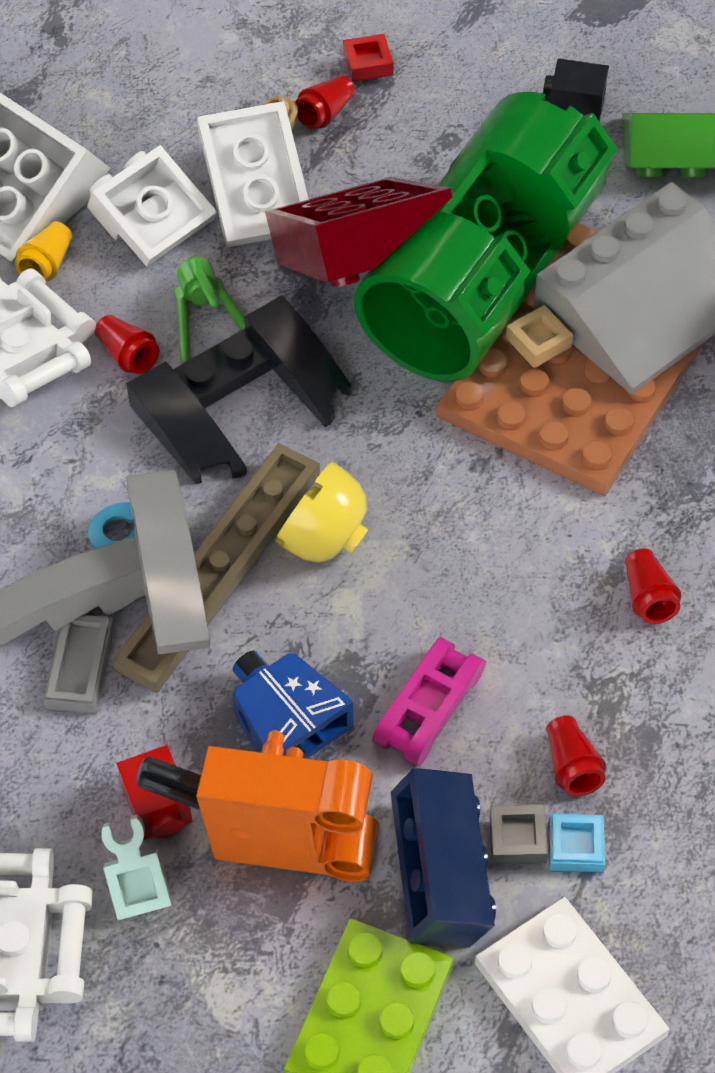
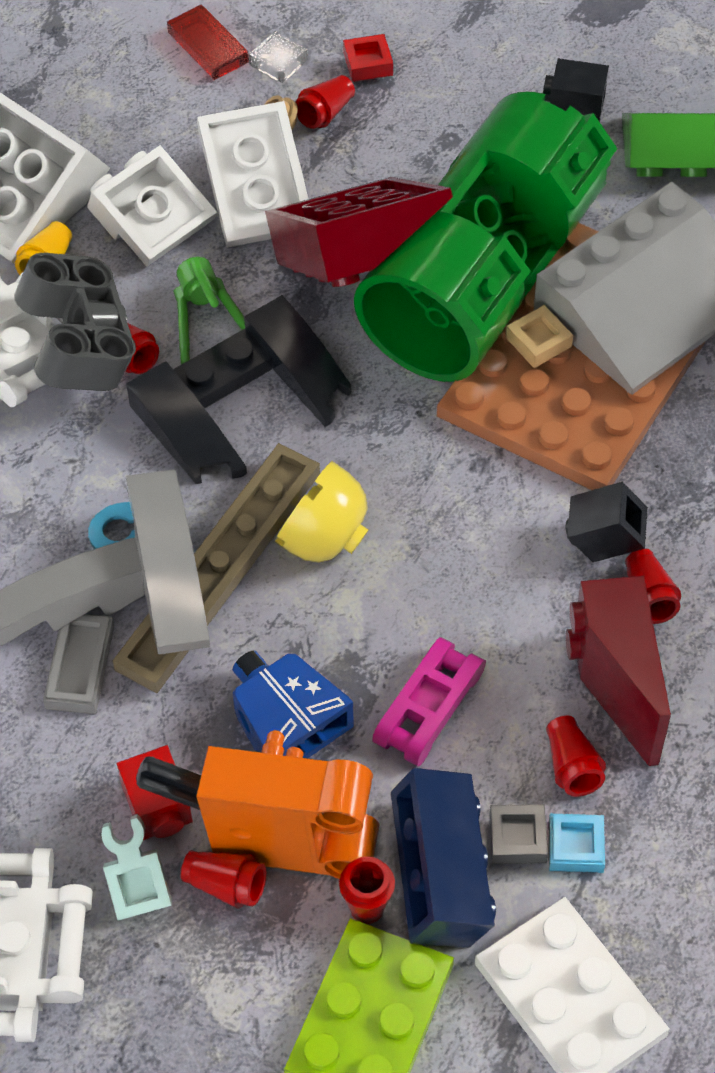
(95, 338): none -> dark grey beam
(208, 42): none -> clear red tile
(226, 876): none -> red cone
(278, 56): none -> clear tile
(367, 888): none -> red cone
(607, 522): none -> black brick
(621, 659): none -> dark red slope

